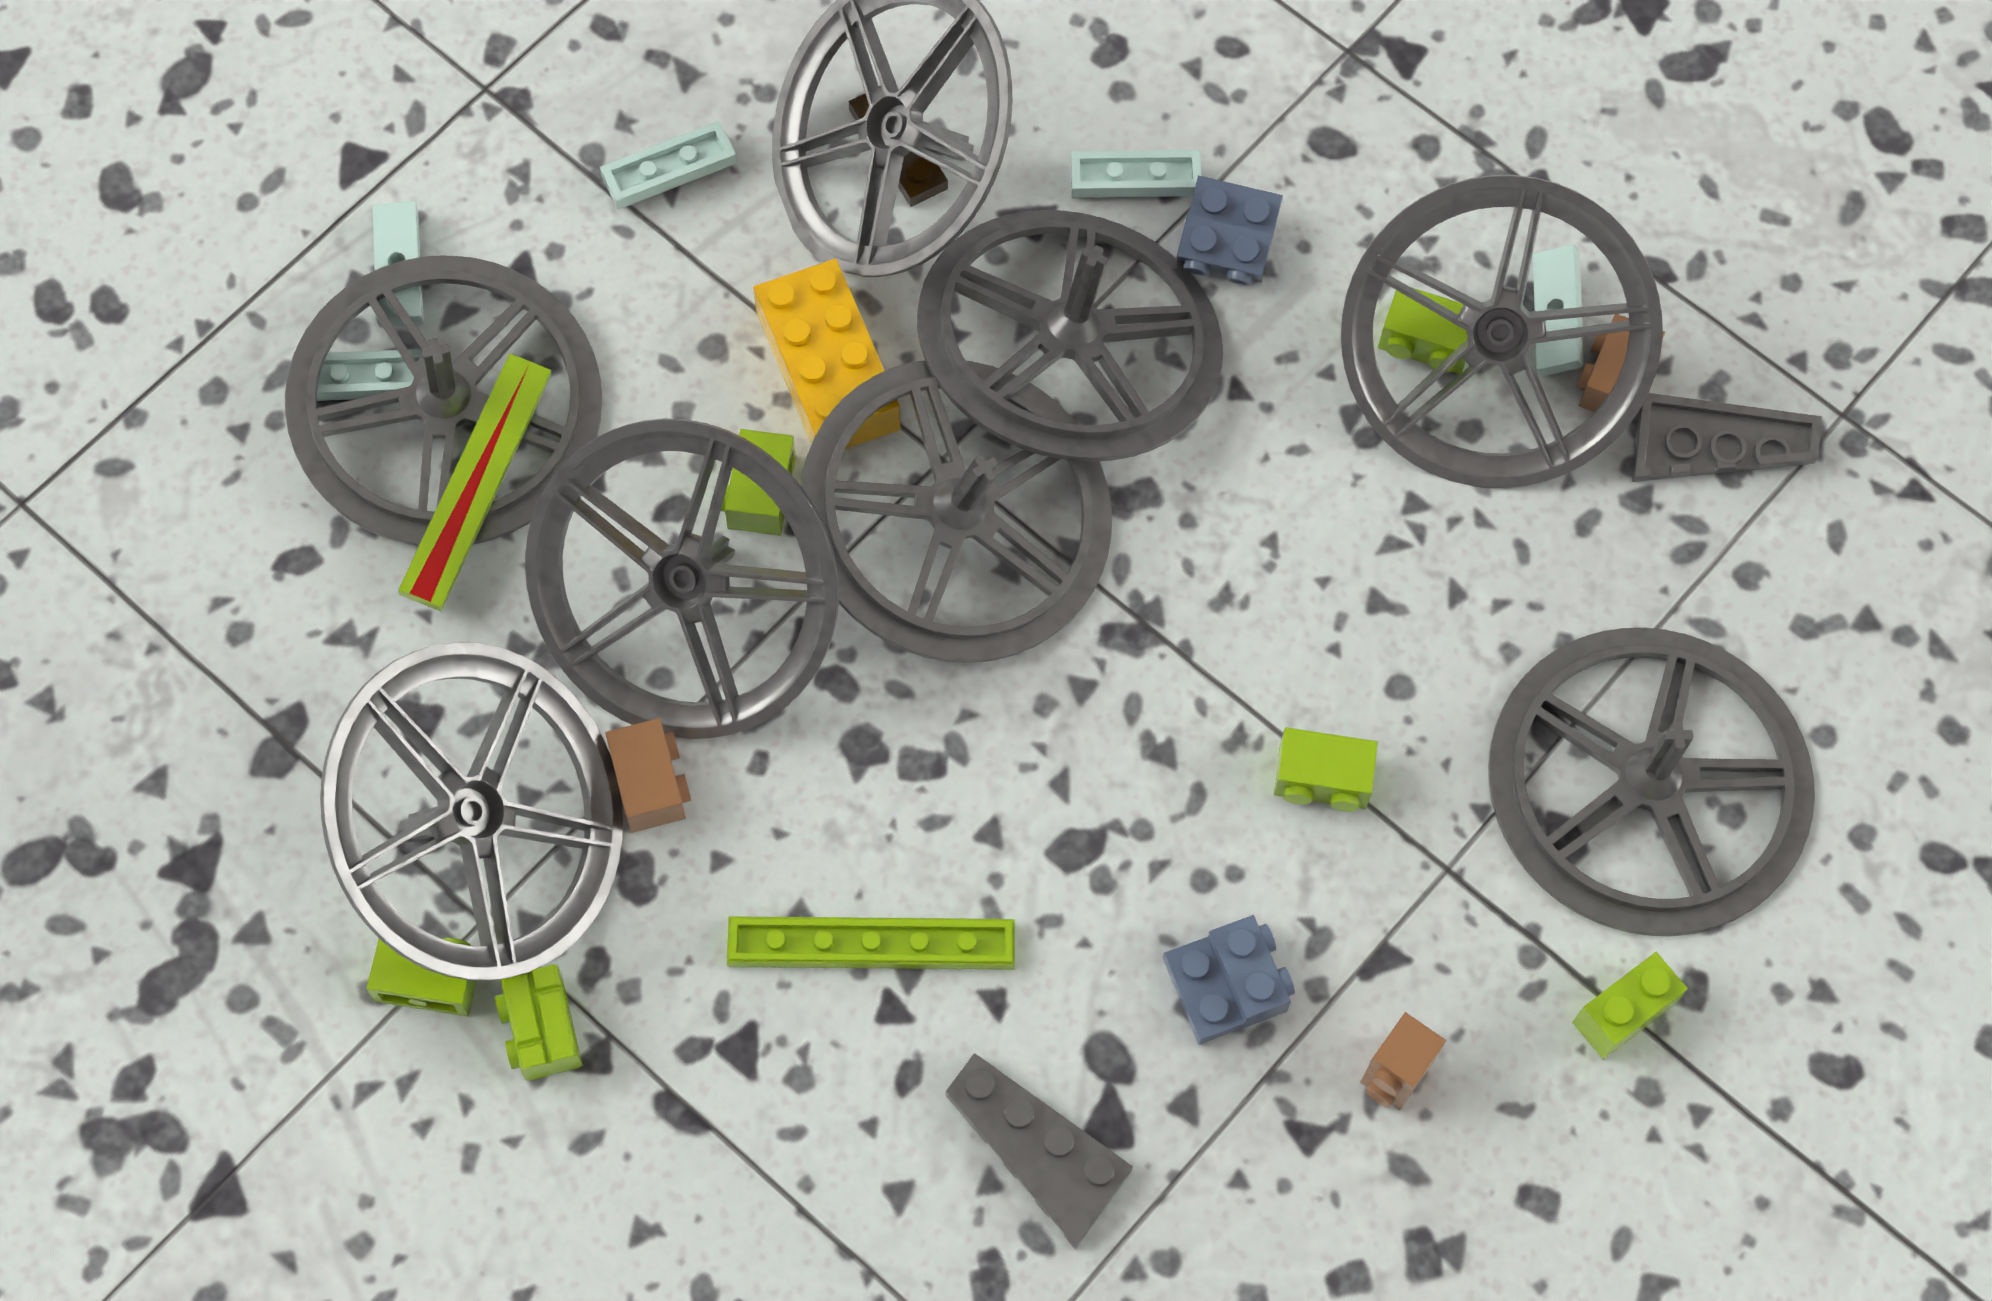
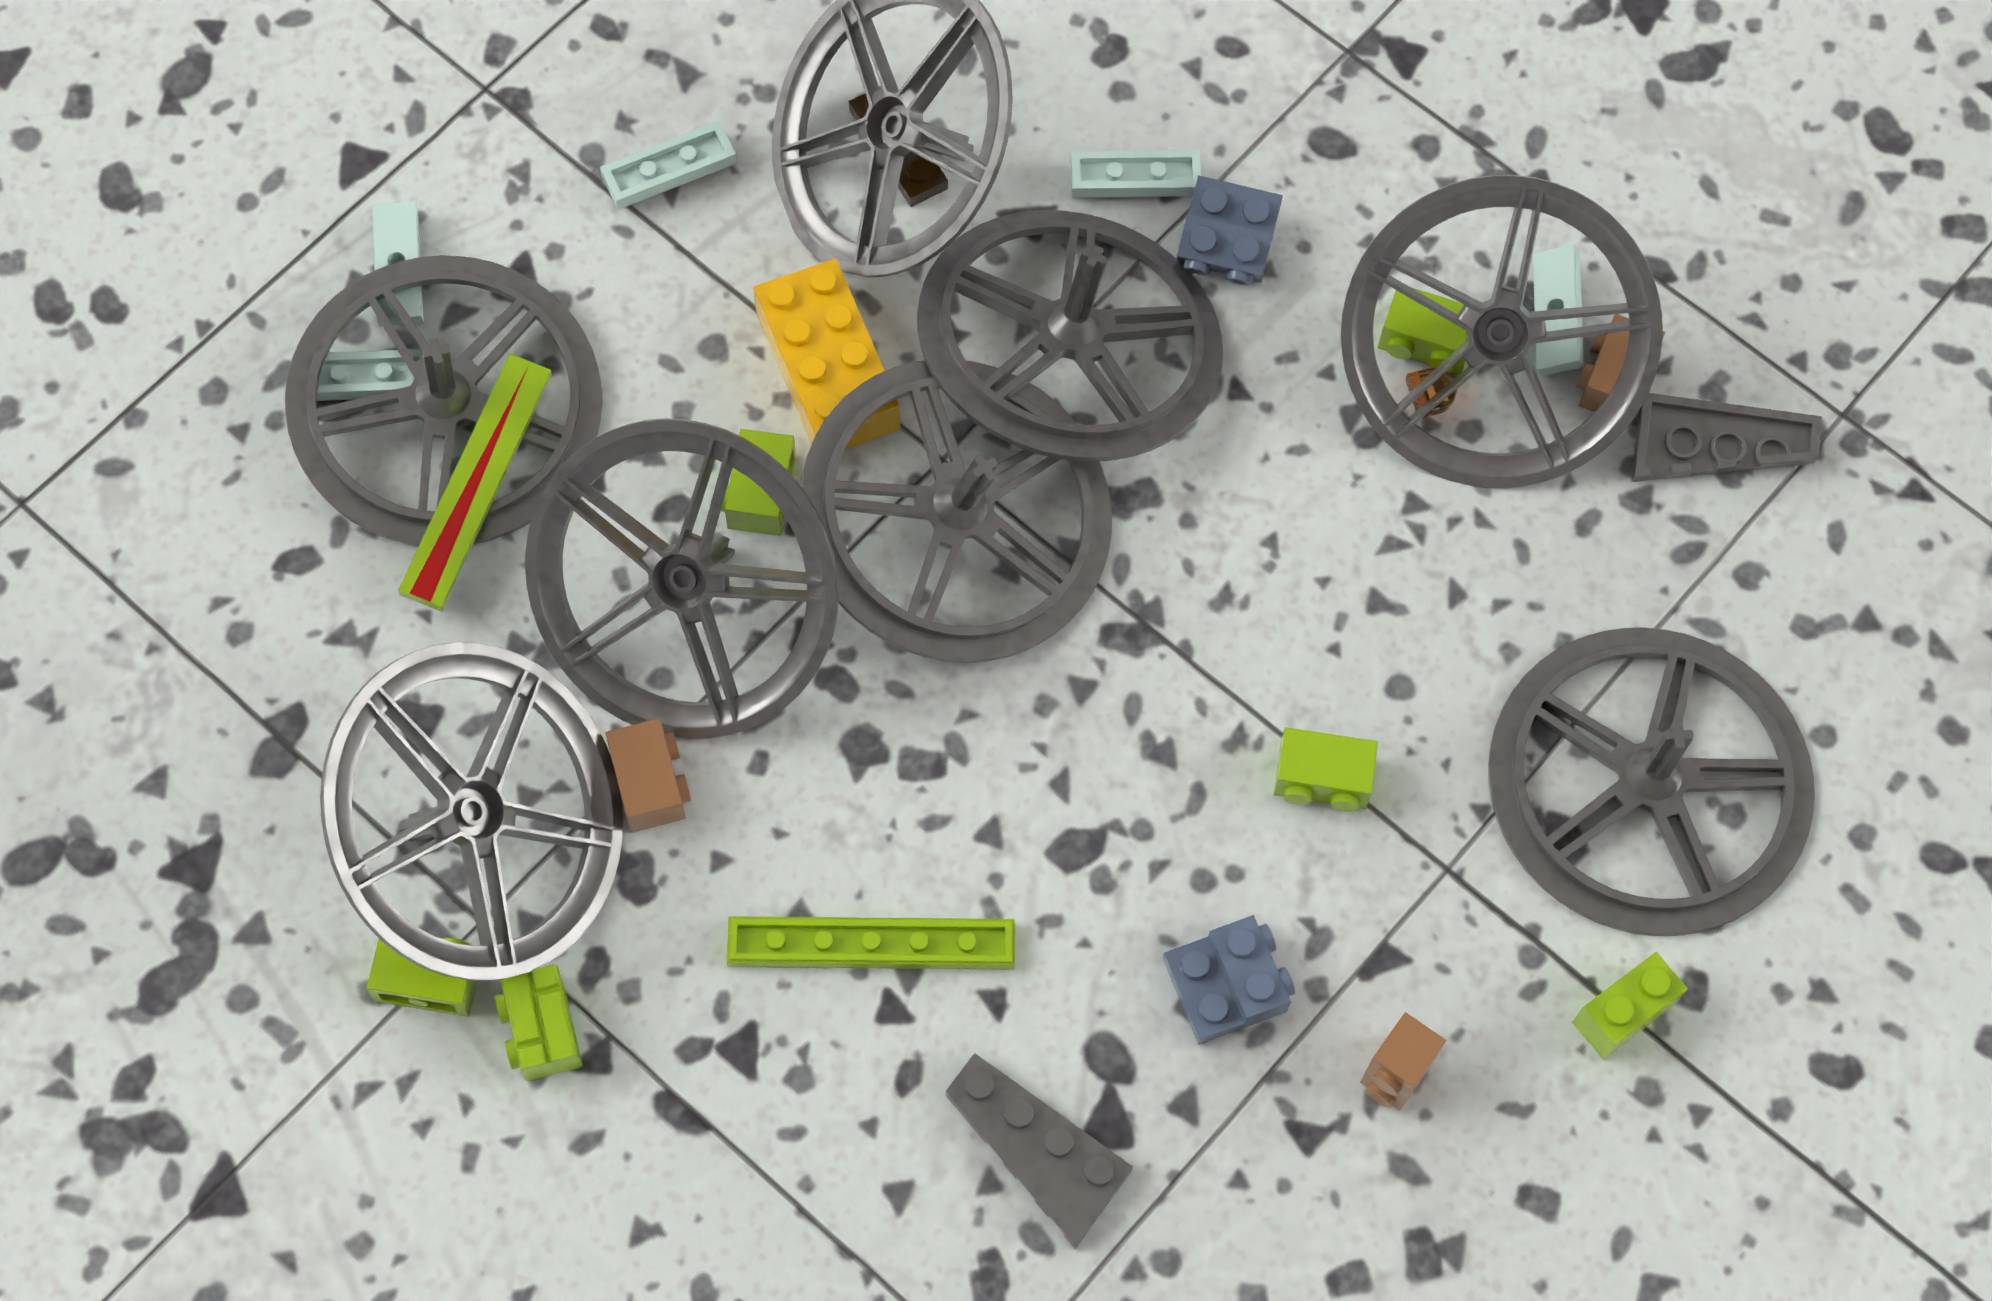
(1415, 378): none -> clear orange tile

